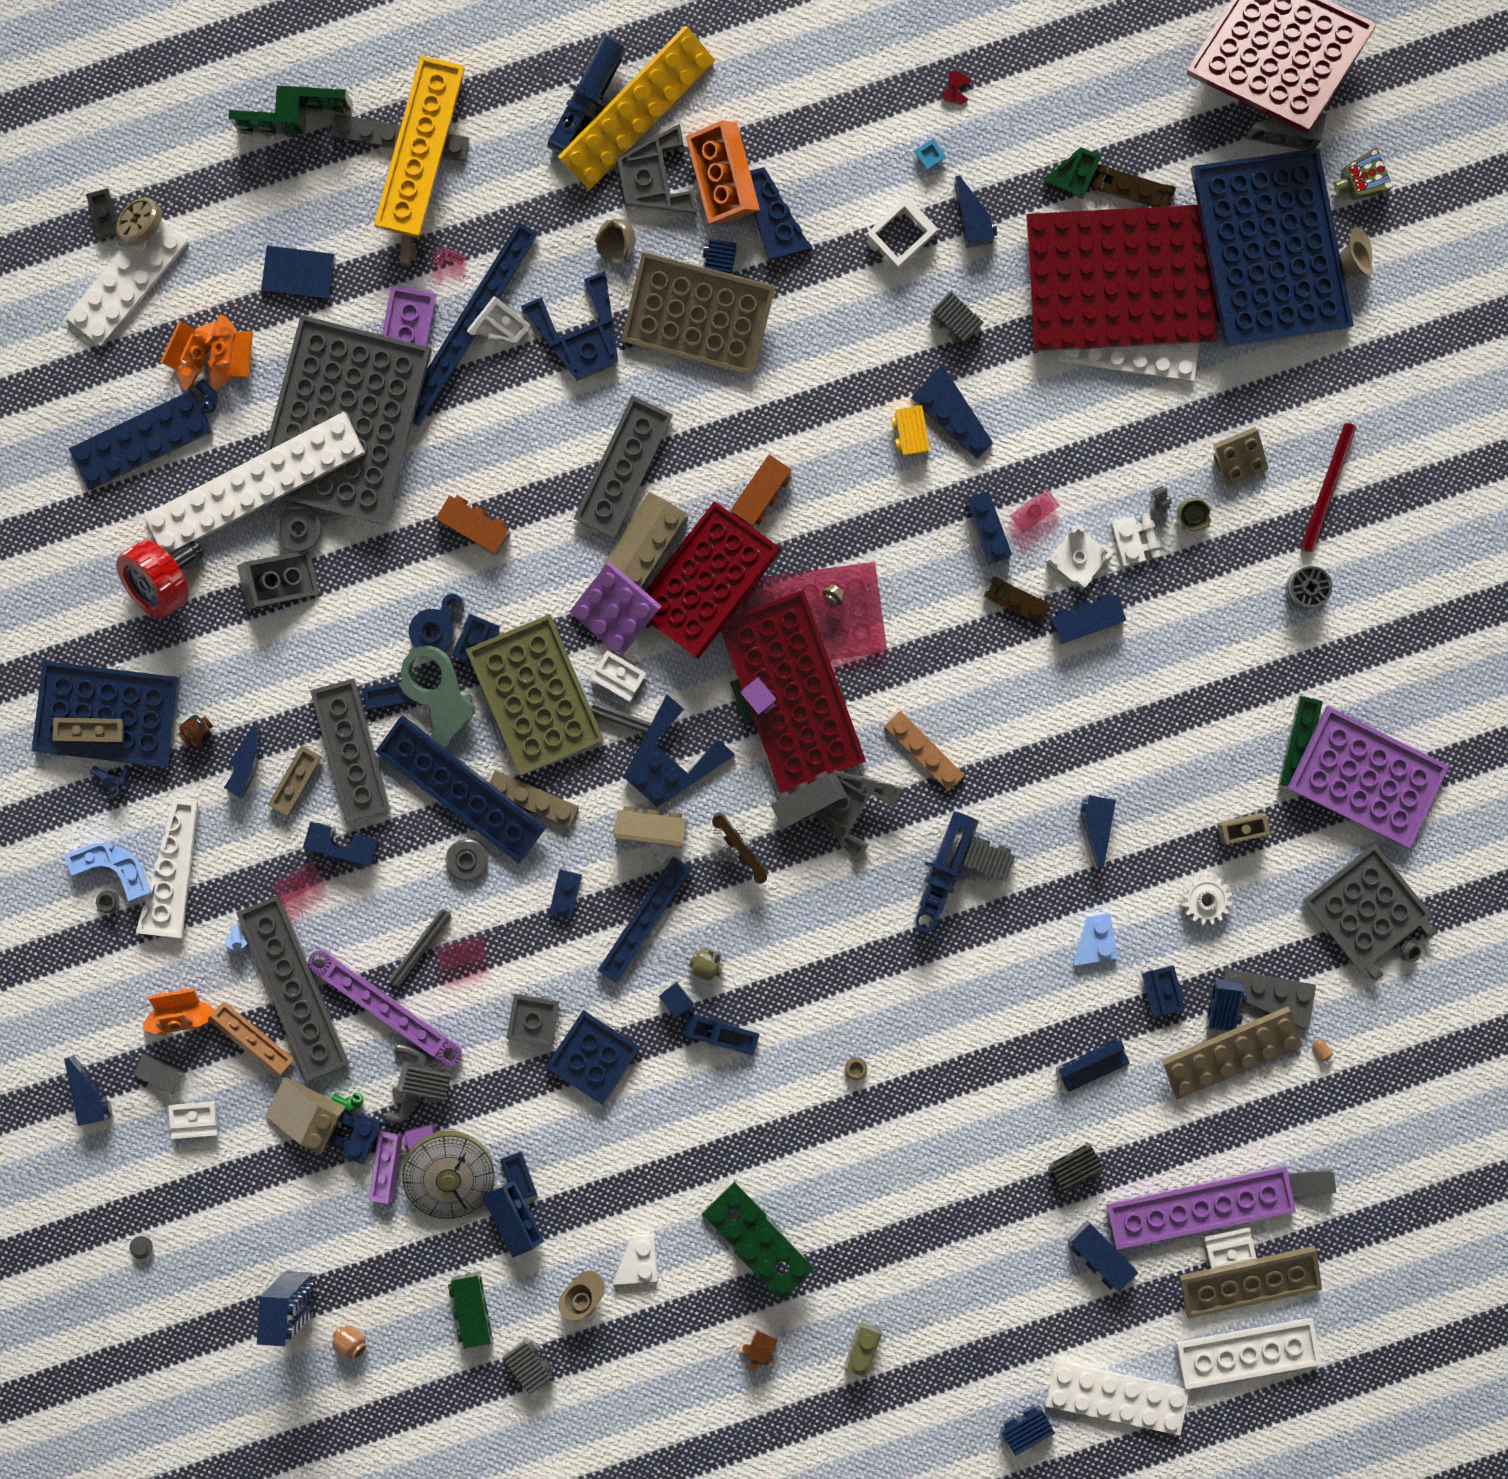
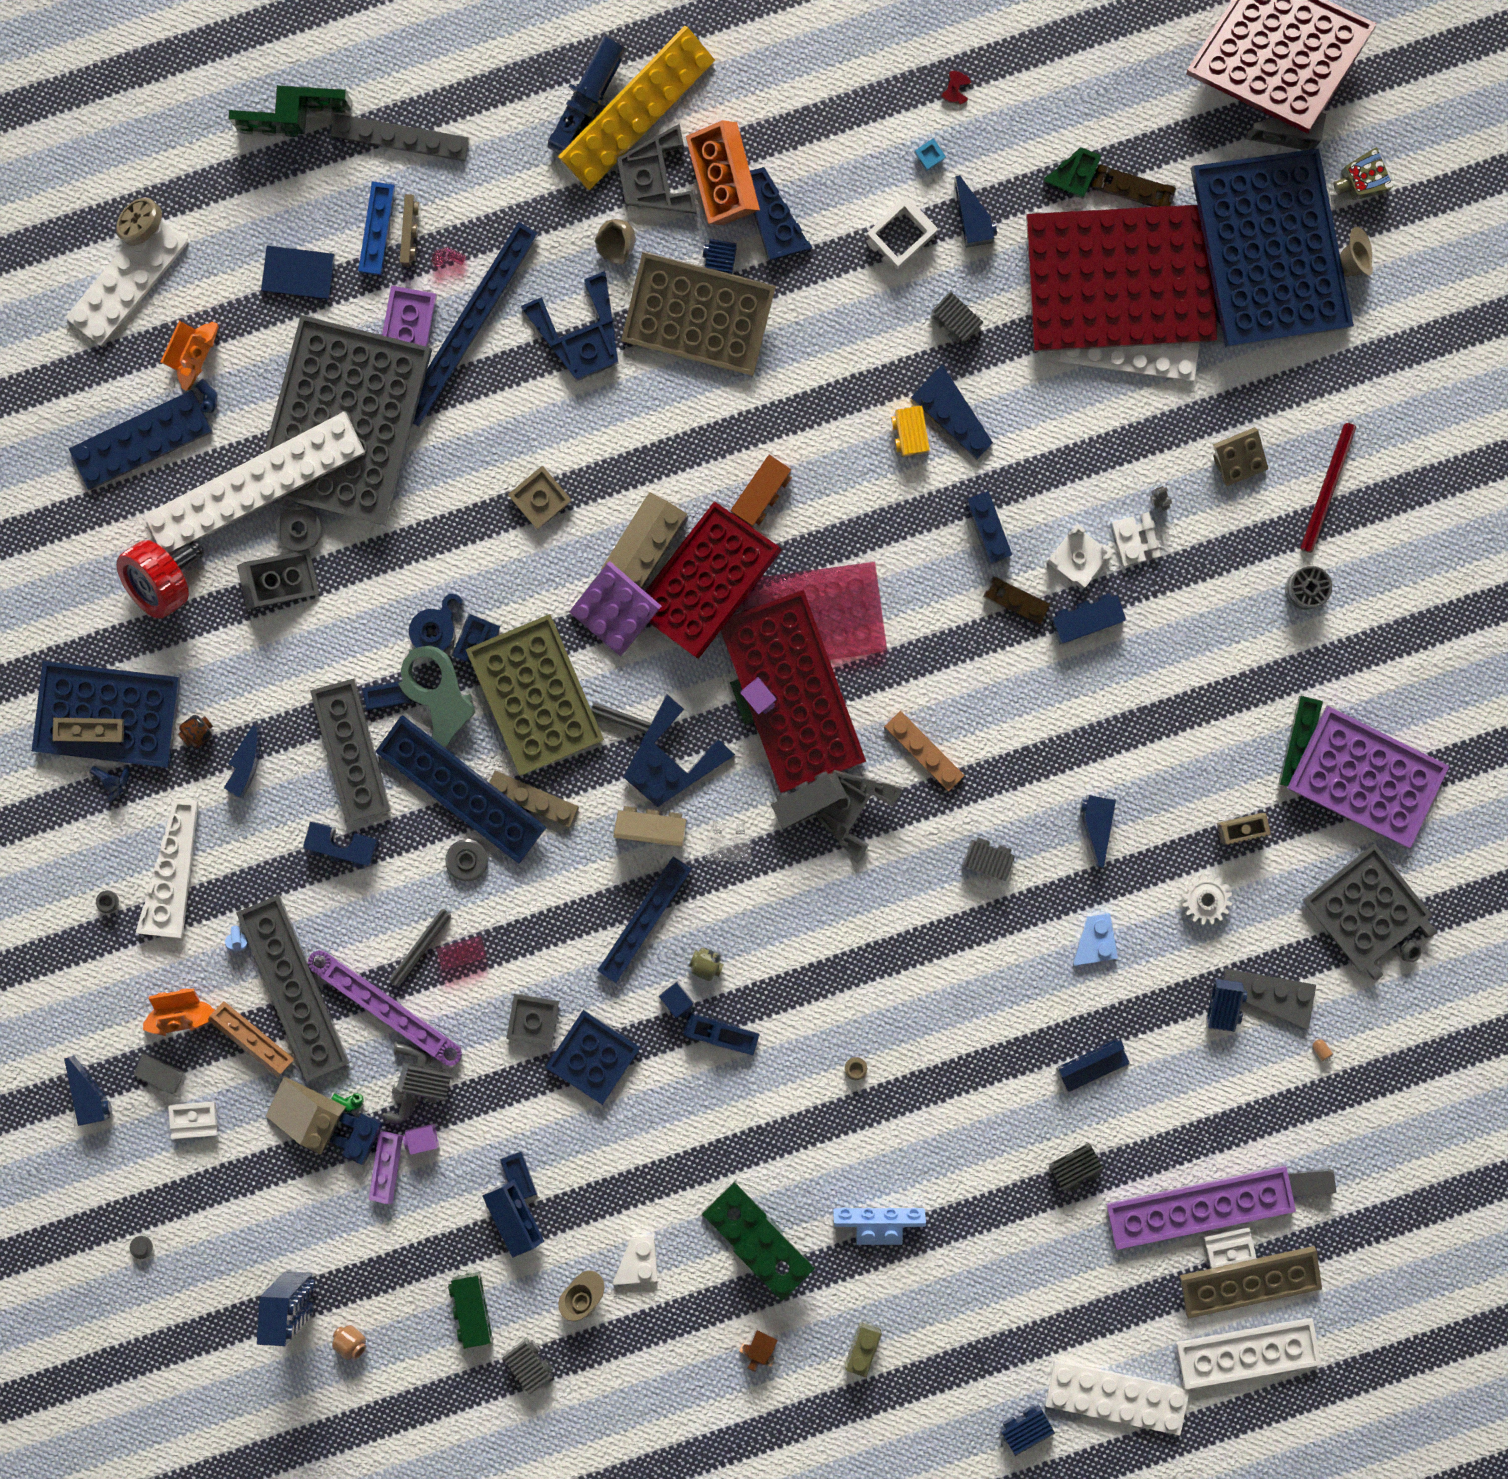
(103, 213): pearl dark grey plate -> none
(113, 857): light blue plate -> none
(229, 352): orange piece -> none
(294, 780): dark tan plate -> none
(298, 882): clear pink plate -> none
(376, 228): none -> blue plate
(419, 146): yellow plate -> none
(448, 1174): light grey dish -> none
(473, 524): dark orange brick -> none
(499, 322): white wing -> none
(540, 497): none -> dark tan plate
(565, 894): dark blue plate -> none
(618, 676): white plate -> none
(623, 467): dark grey plate -> none
(734, 839): dark brown plate -> none
(833, 595): dark tan plate -> none
(879, 1225): none -> light blue bracket
(941, 879): dark blue piece -> none
(1034, 510): clear pink plate -> none
(1102, 1256): dark blue brick -> none
(1163, 991): dark blue plate -> none
(1194, 514): olive hair -> none
(1232, 1053): dark tan plate -> none

